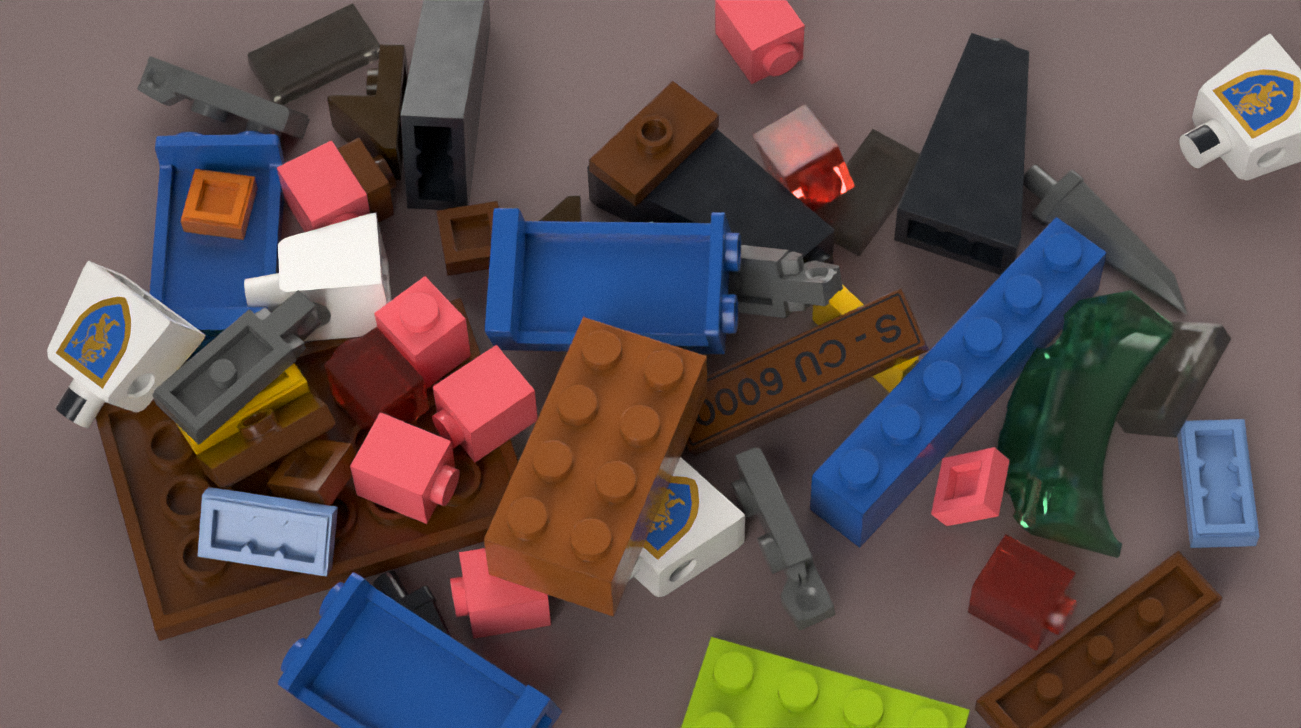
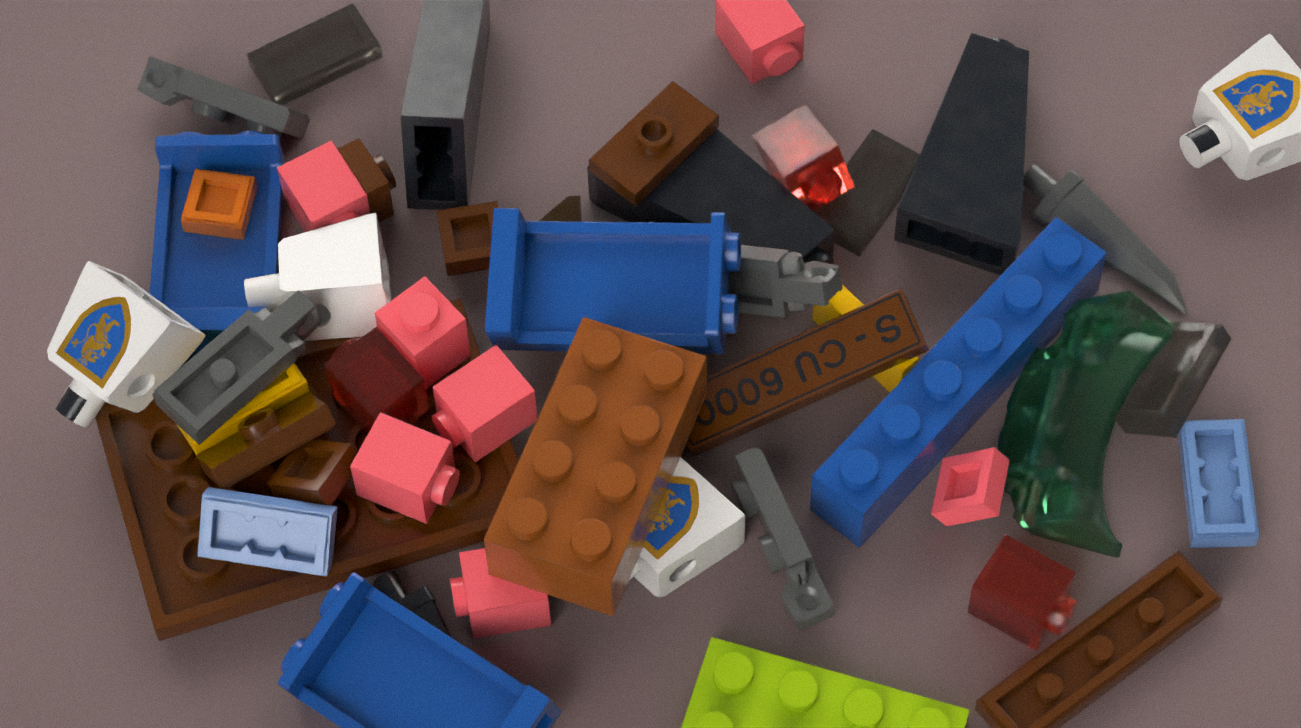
(377, 115): dark brown slope -> none

